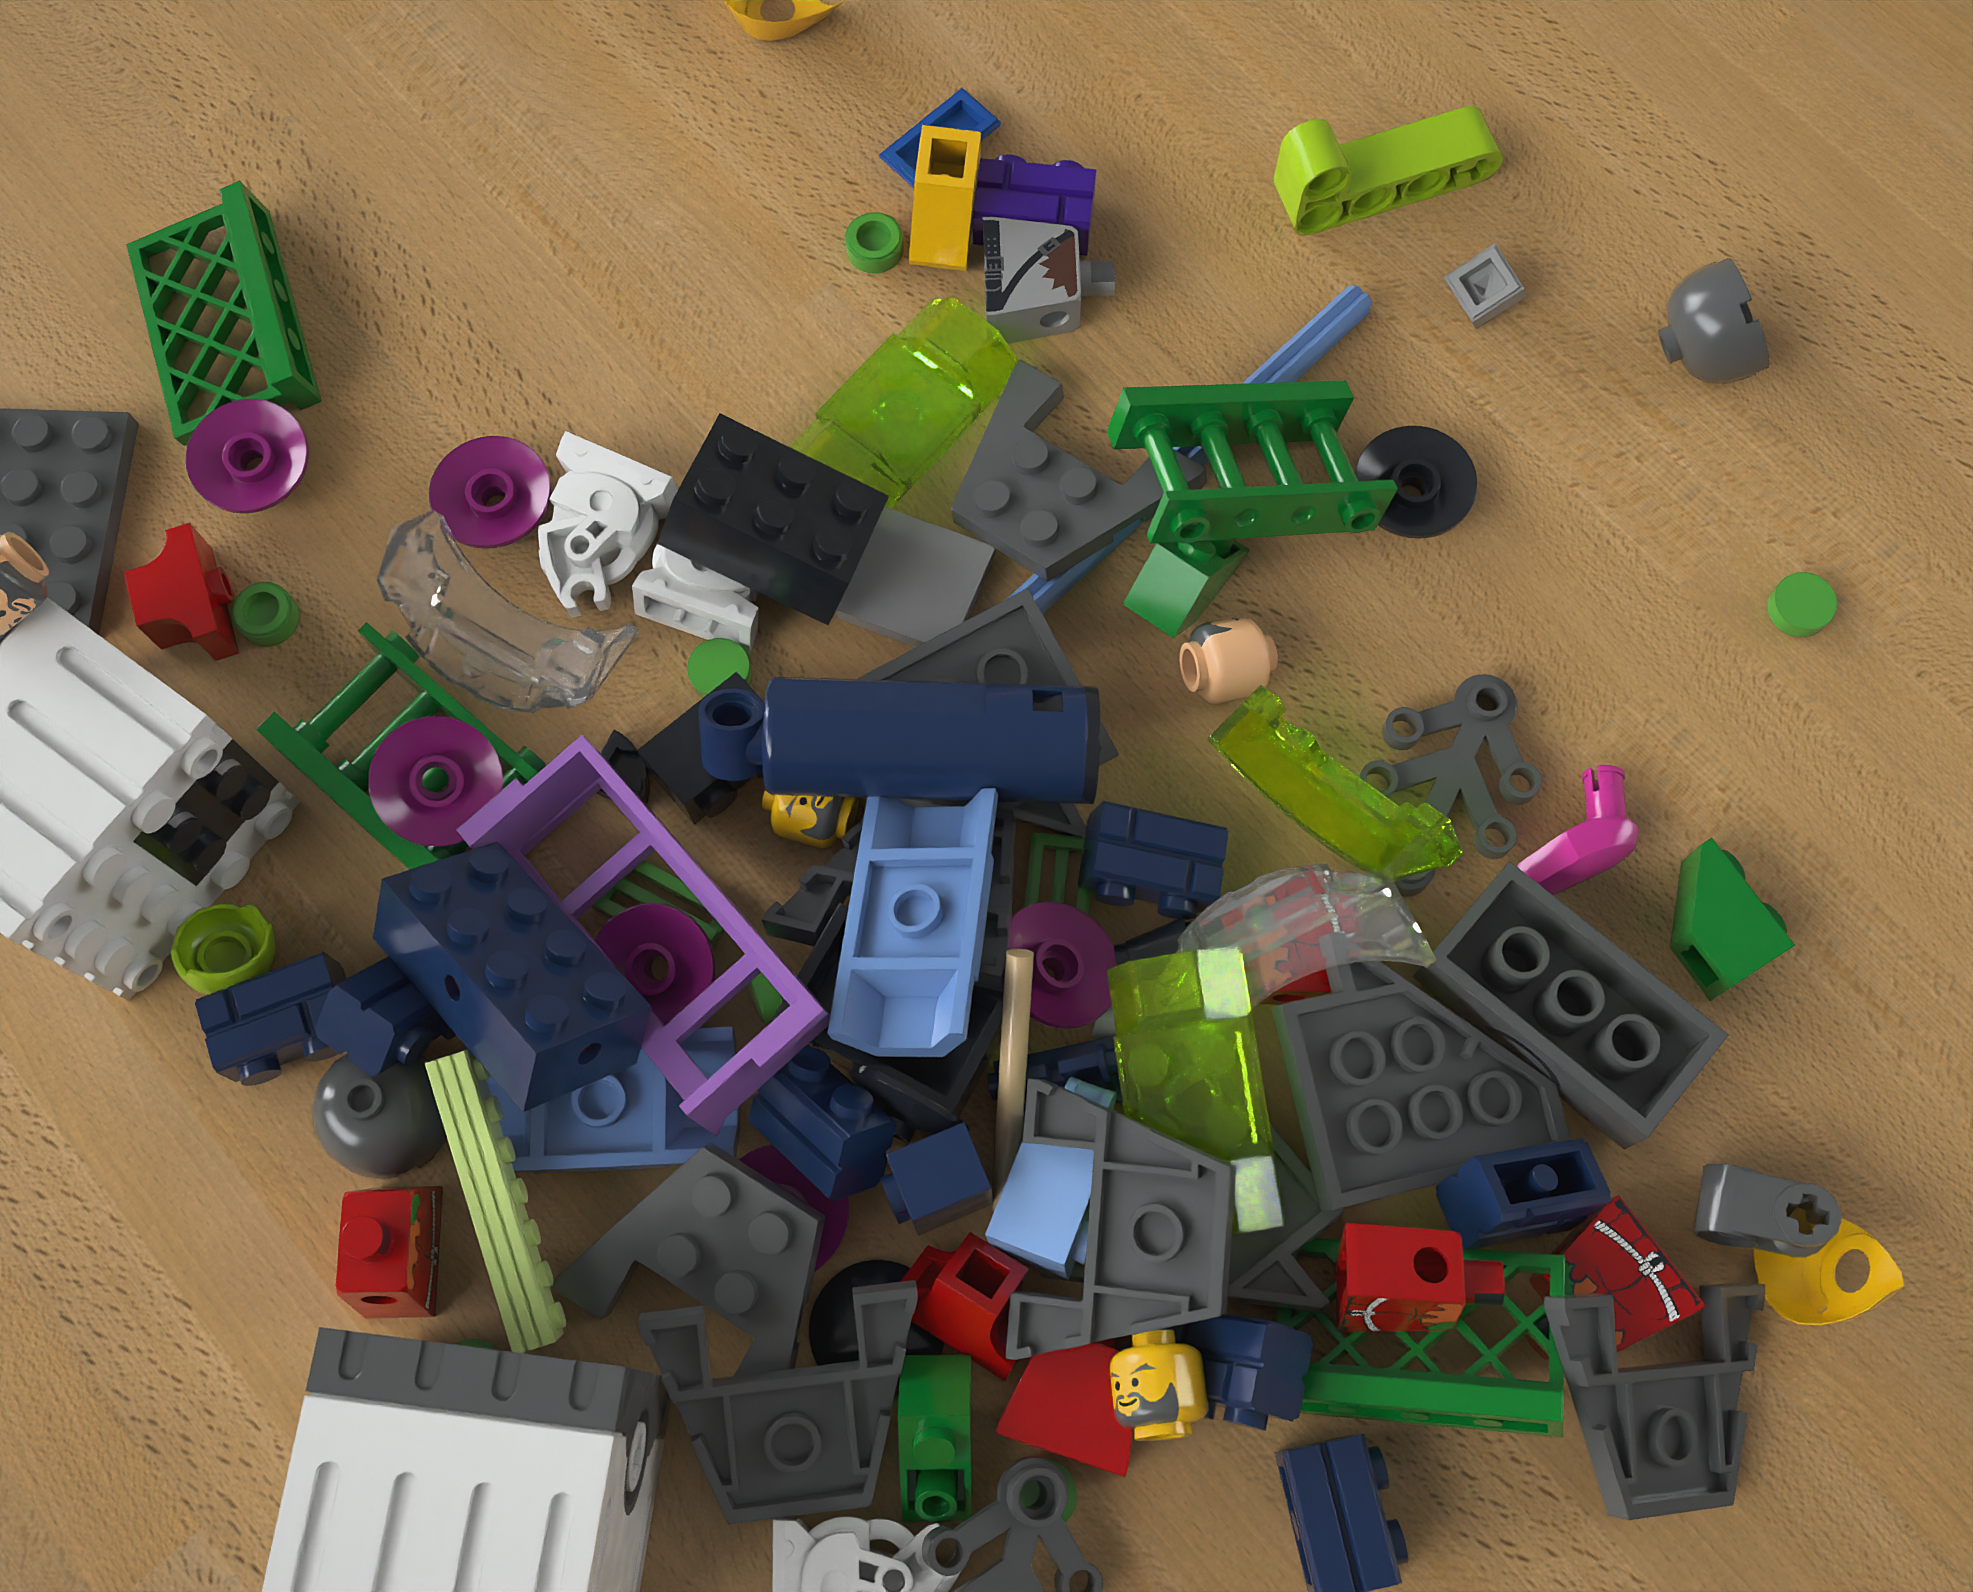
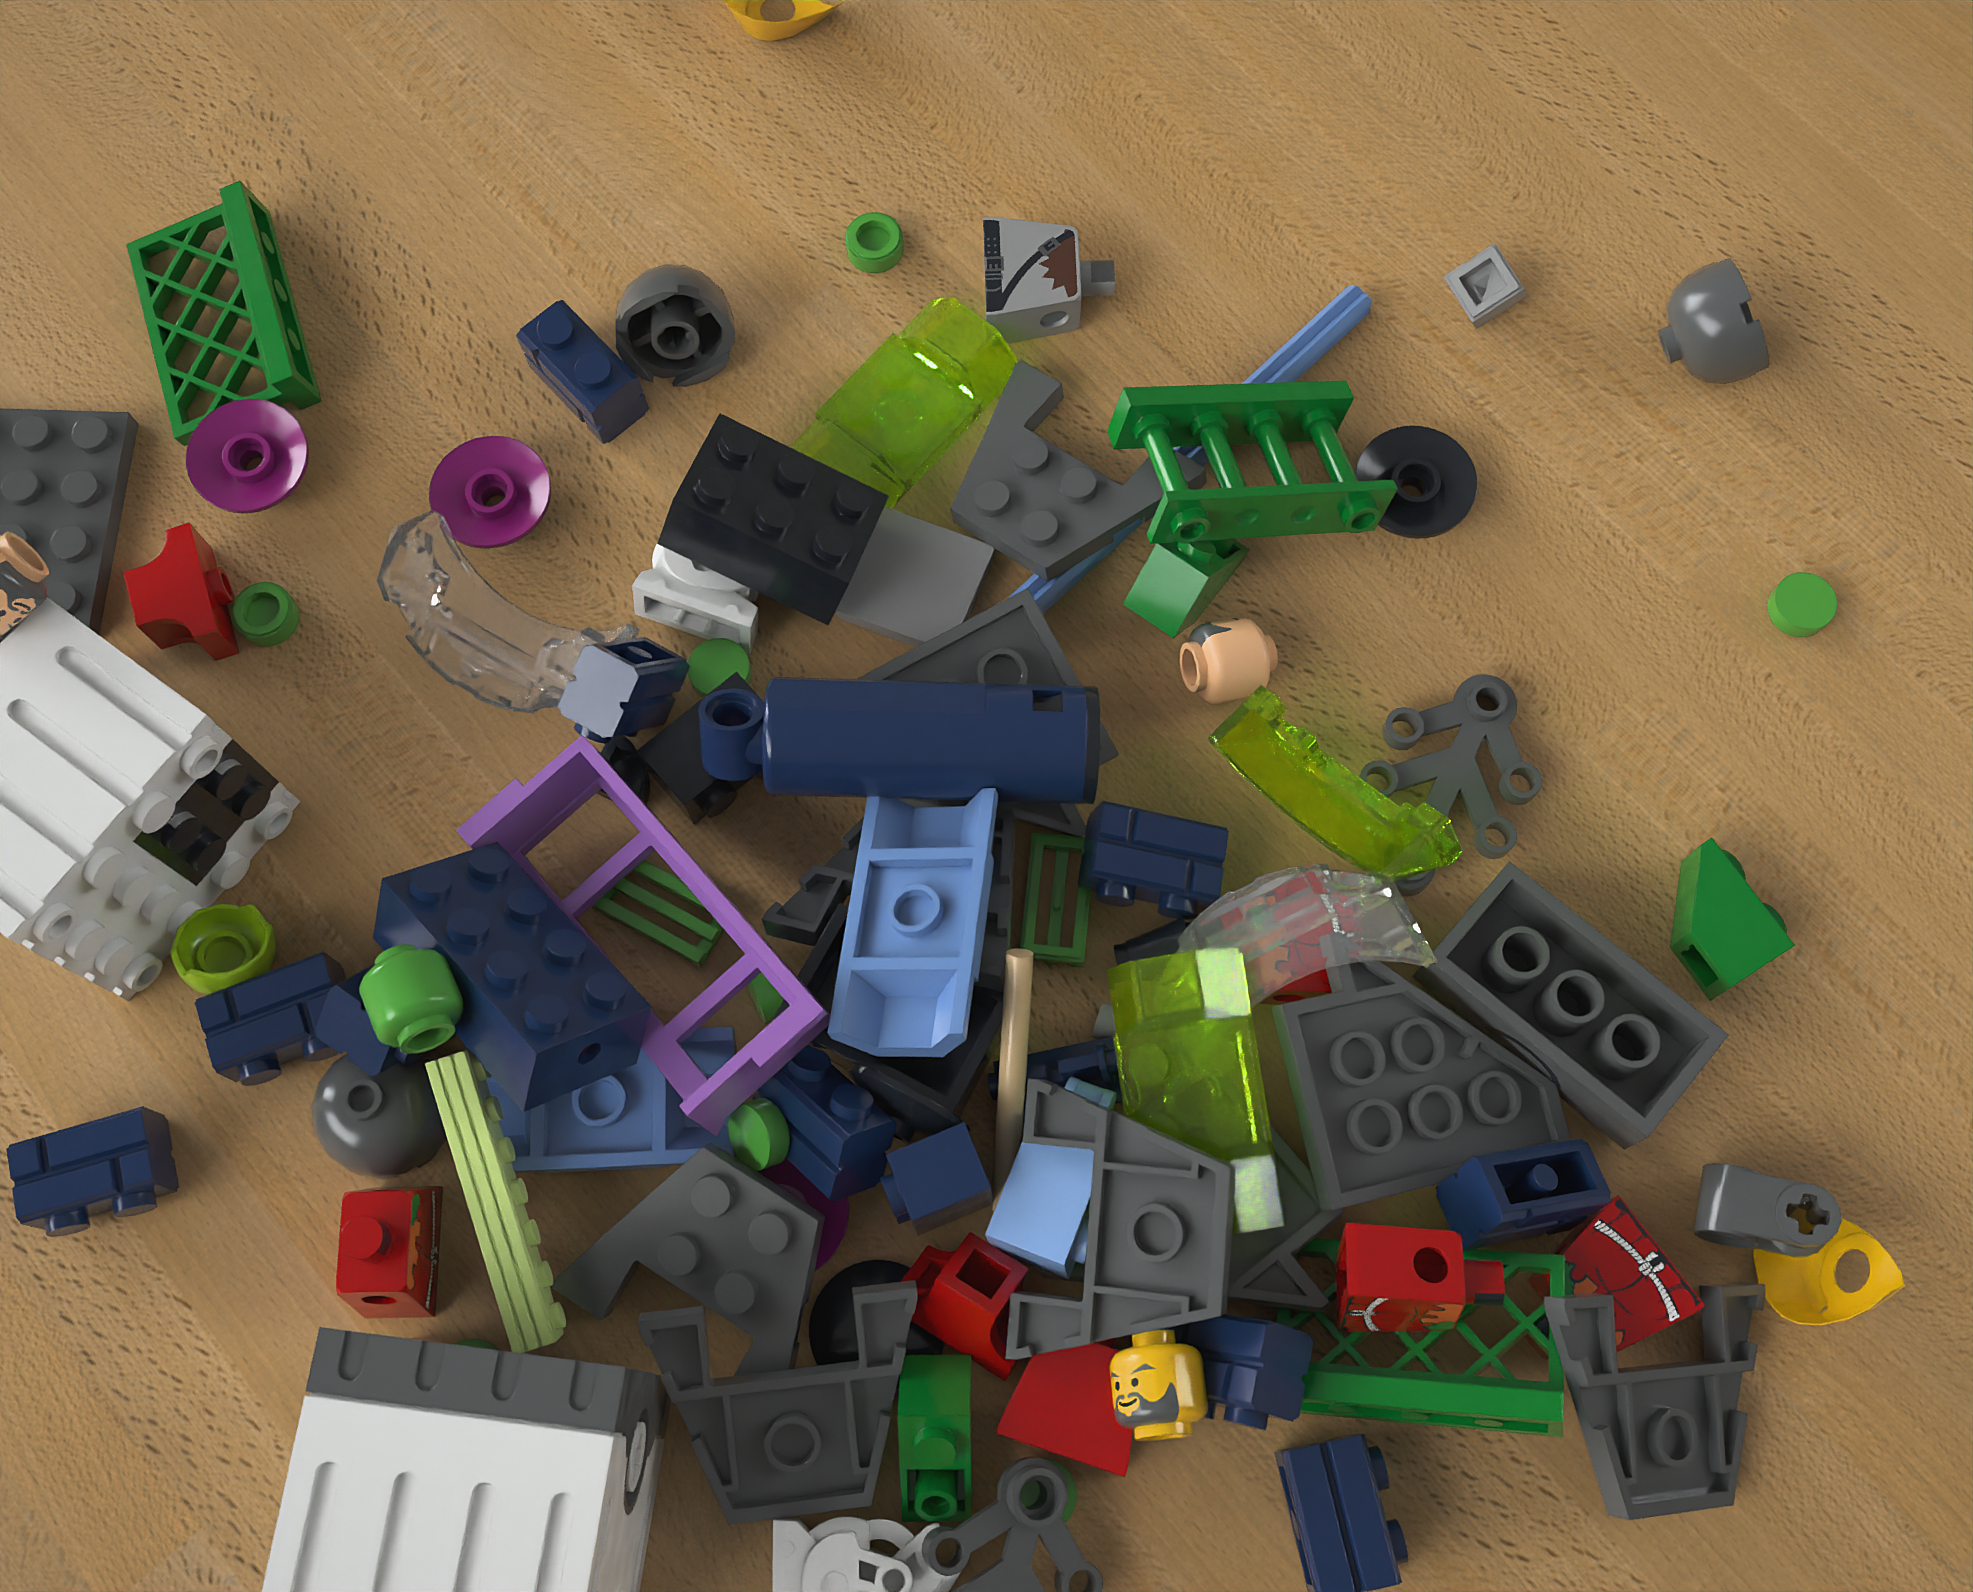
(92, 1170): none -> dark blue brick
(349, 780): green fence -> none
(398, 774): magenta dish -> none
(412, 998): none -> bright green head
(583, 371): none -> dark blue brick
(600, 520): white piece -> none
(622, 688): none -> brick
(654, 930): magenta dish -> none
(674, 325): none -> dark grey cylinder
(759, 1134): none -> bright green tile
(811, 819): yellow head -> none
(944, 197): yellow slope -> none
(957, 112): blue tile -> none
(1035, 193): dark purple brick -> none
(1078, 956): magenta dish -> none
(1346, 182): lime beam -> none
(1592, 845): dark pink arm -> none

